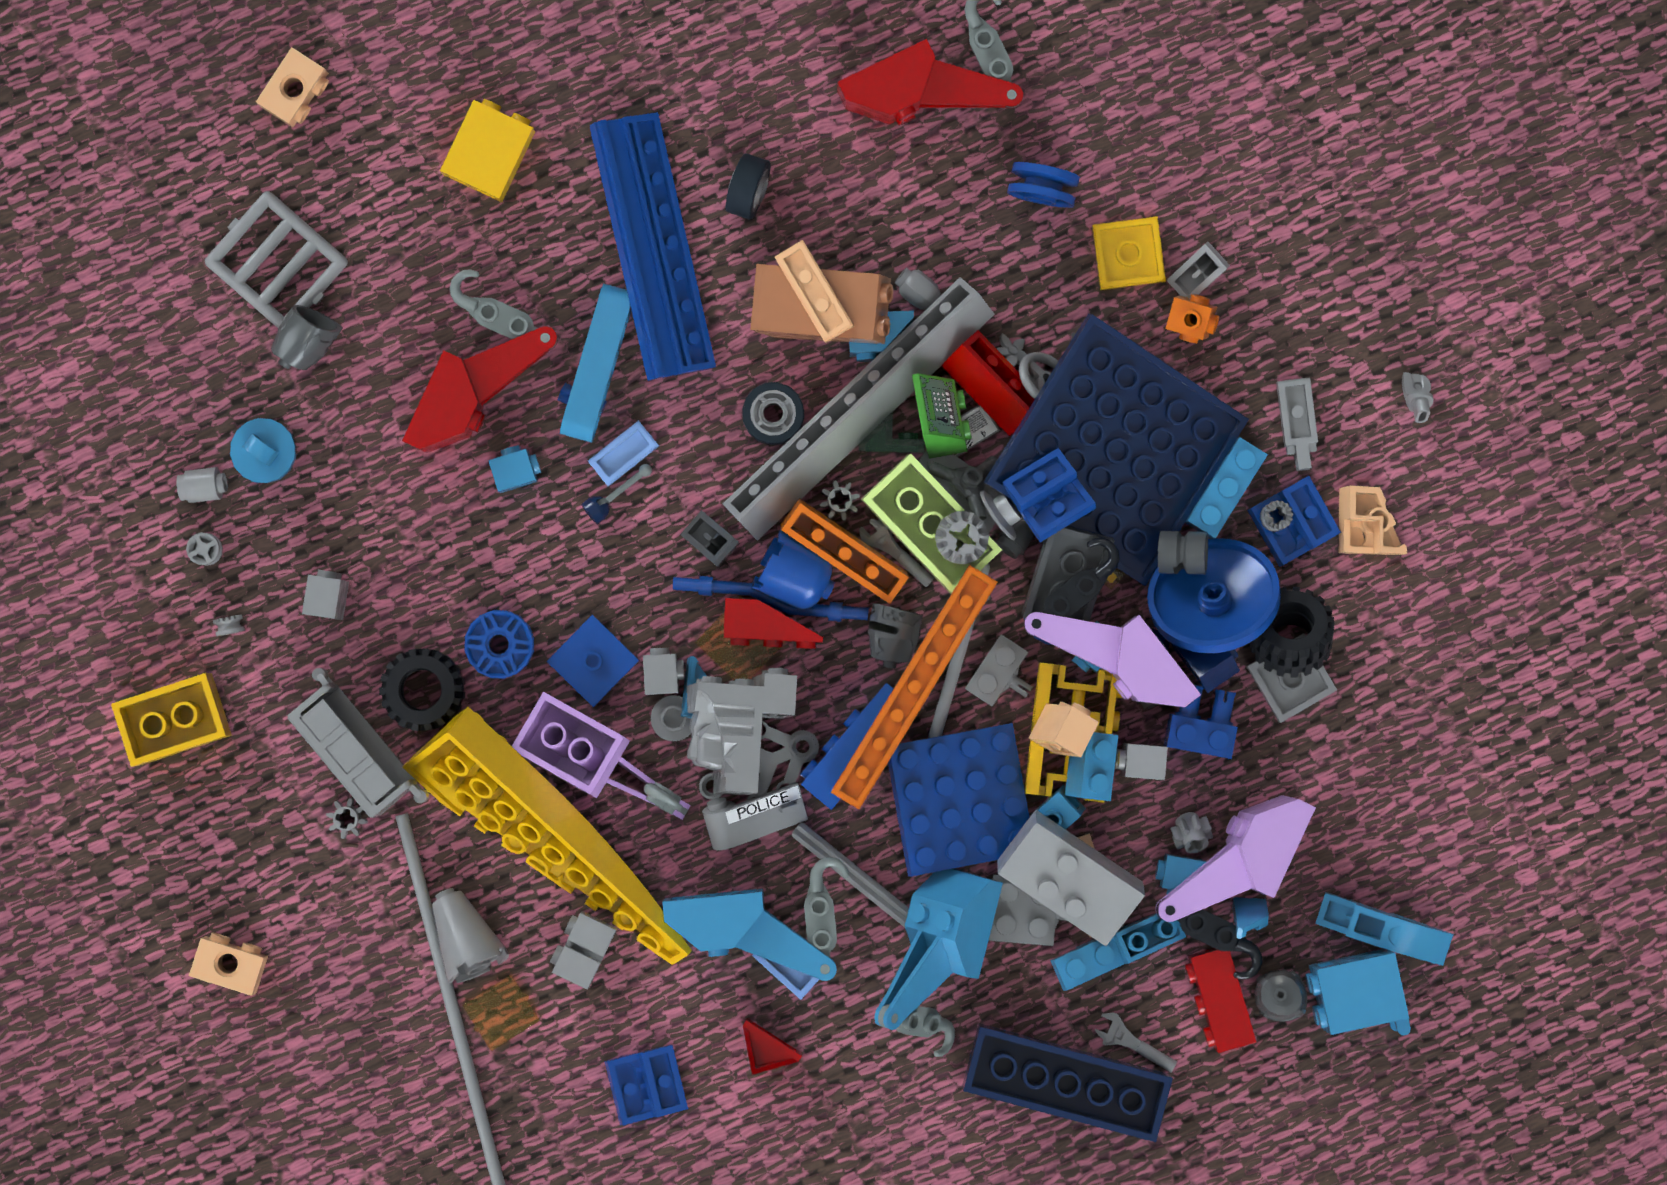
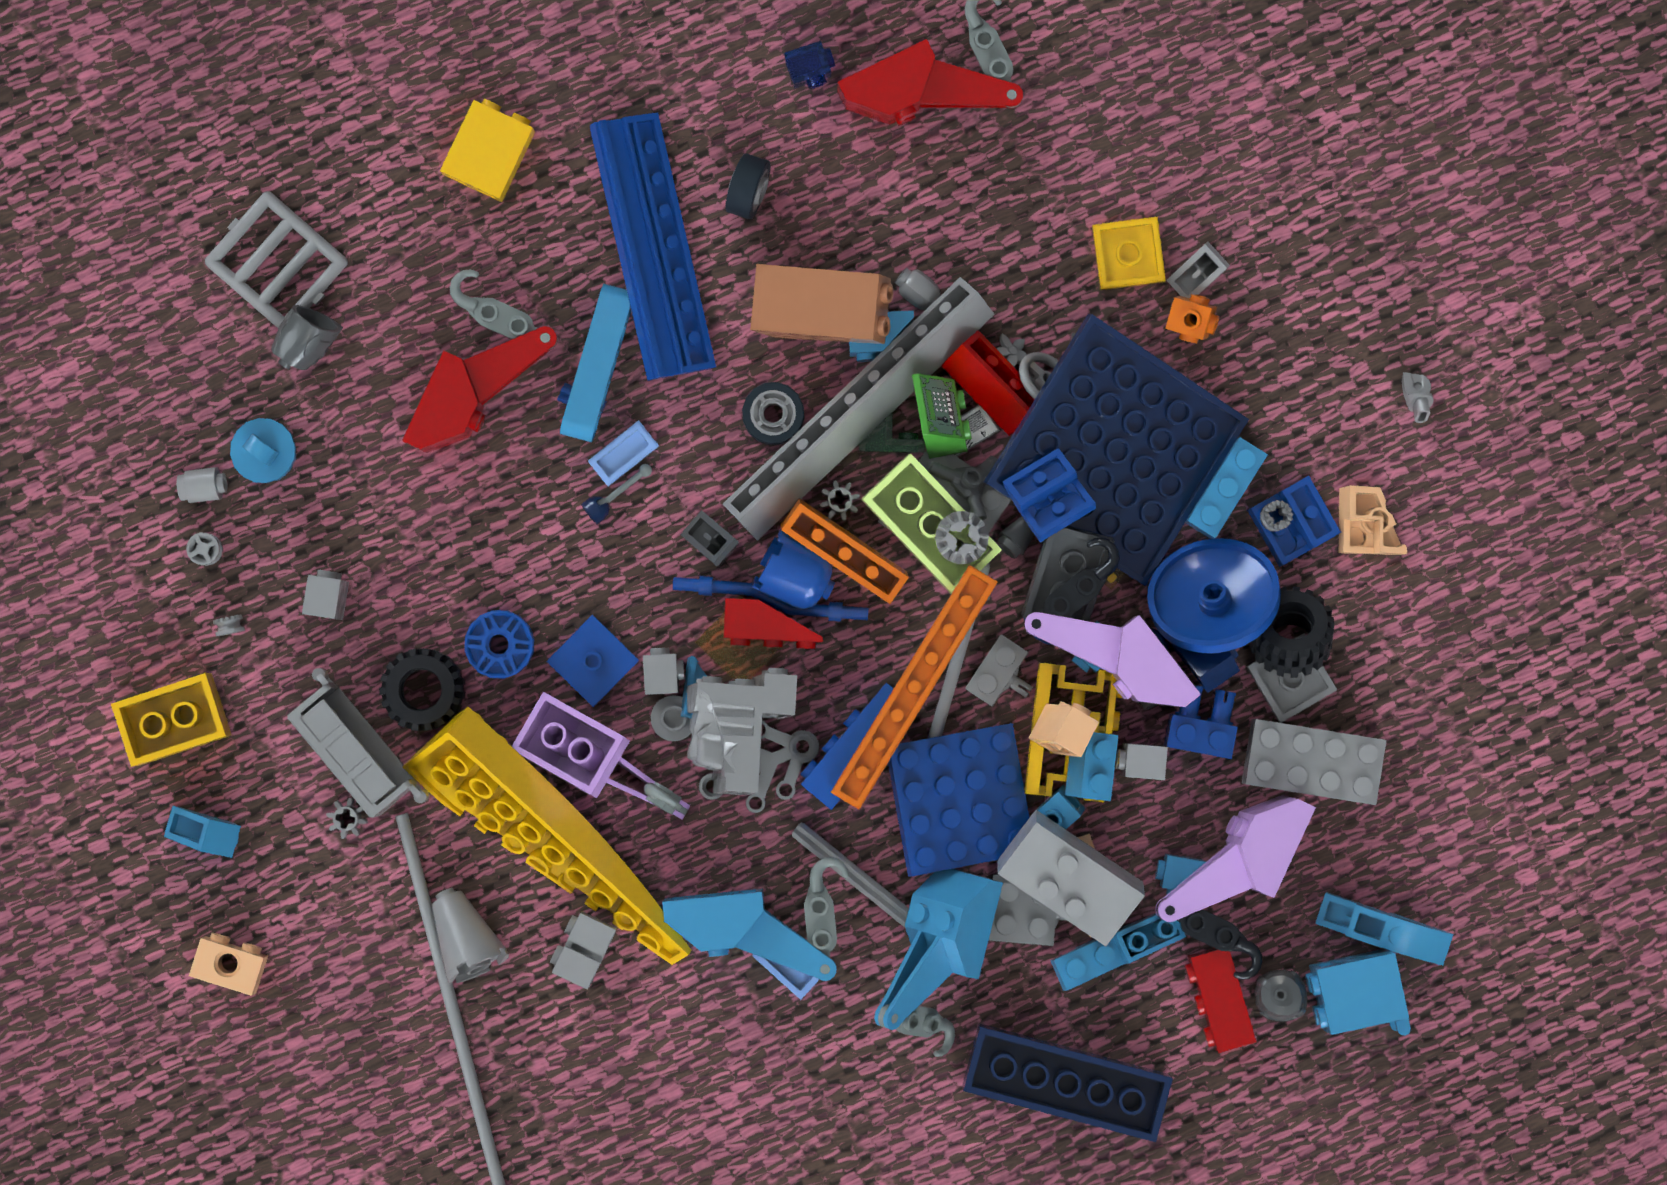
(202, 832): none -> dark azure slope
(293, 69): light nougat brick -> none
(501, 1012): clear yellow piece -> none
(514, 469): dark azure brick -> none
(646, 1085): blue slope -> none
(742, 822): light grey door -> none
(766, 1049): red slope -> none
(809, 65): none -> clear blue brick
(814, 291): light nougat tile -> none
(884, 541): light grey piece -> none
(897, 646): dark grey helmet -> none
(1003, 512): light grey piece -> none
(1043, 184): blue wheel -> none
(1122, 1036): light grey piece -> none
(1183, 552): dark grey wheel -> none
(1191, 832): light grey gear -> none
(1249, 914): dark azure tile -> none
(1298, 420): light grey hinge -> none
(1313, 761): none -> light grey brick

